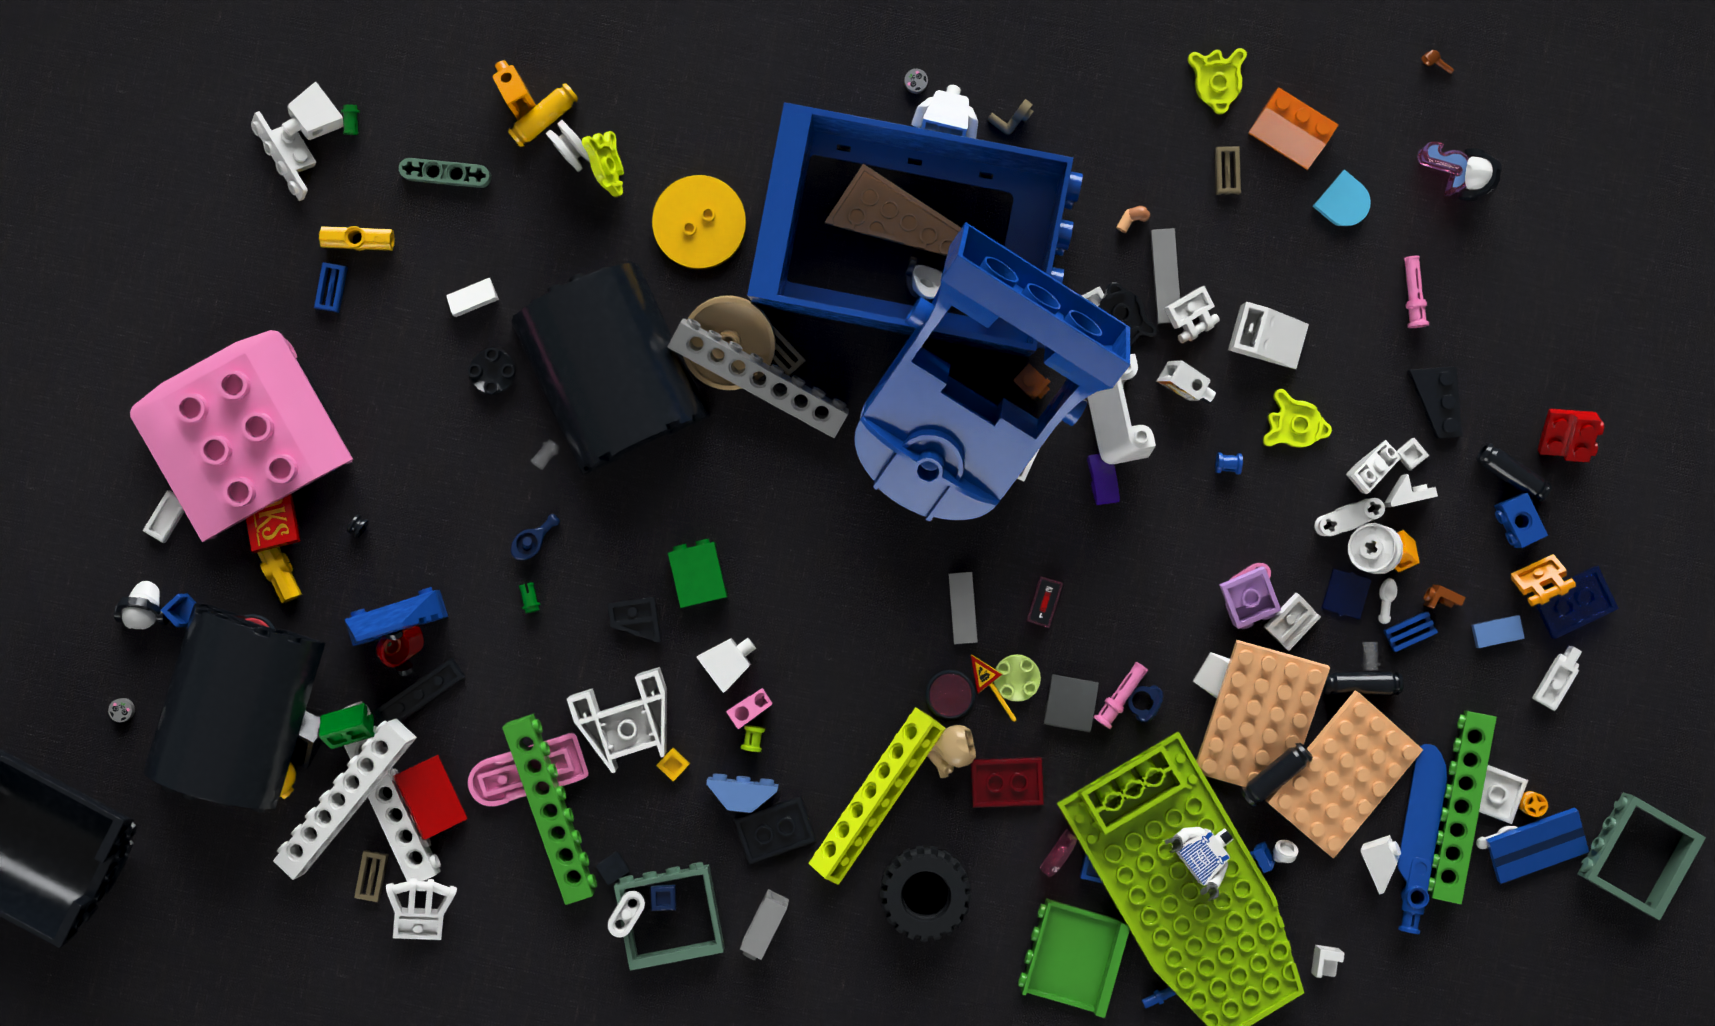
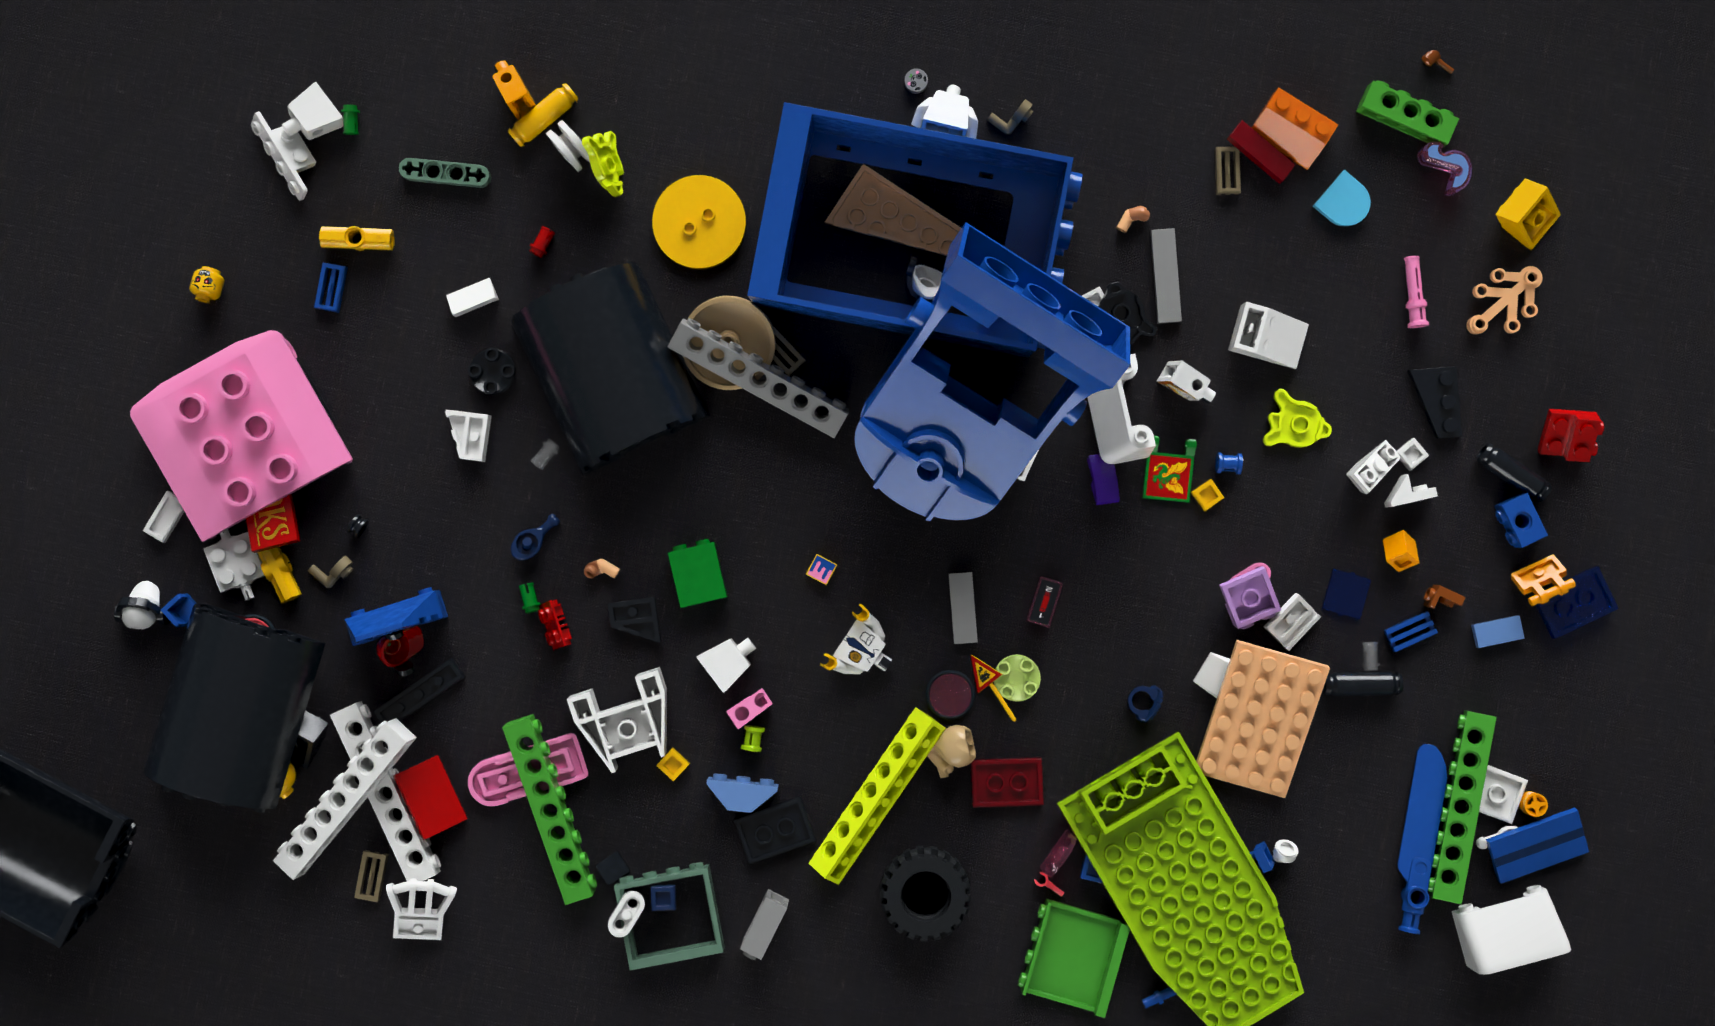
(121, 710): light grey tile -> none
(207, 284): none -> yellow head
(234, 563): none -> white plate
(340, 569): none -> dark tan plate
(346, 726): green hinge -> none
(470, 434): none -> white wing
(541, 242): none -> red pin
(554, 636): none -> red hinge
(599, 567): none -> arm
(821, 569): none -> tile
(860, 647): none -> white torso
(1032, 382): dark orange bracket -> none
(1049, 885): none -> coral hand
(1071, 703): dark grey slope -> none
(1114, 705): bright pink pin -> none
(1168, 474): none -> flag
(1188, 308): white plate -> none
(1203, 856): torso -> none
(1207, 494): none -> yellow tile
(1218, 79): neon yellow tile -> none
(1260, 152): none -> dark red tile
(1276, 774): black axle -> none
(1326, 961): white panel -> none
(1349, 517): white piece -> none
(1350, 774): light nougat plate -> none
(1372, 107): none -> bright green brick
(1381, 859): white slope -> none
(1387, 593): white piece -> none
(1388, 547): white wheel -> none
(1481, 174): cap -> none
(1508, 298): none -> light nougat plant
(1510, 932): none -> white windscreen
(1528, 213): none -> yellow slope
(1558, 679): white hinge -> none
(1671, 875): sand green window -> none

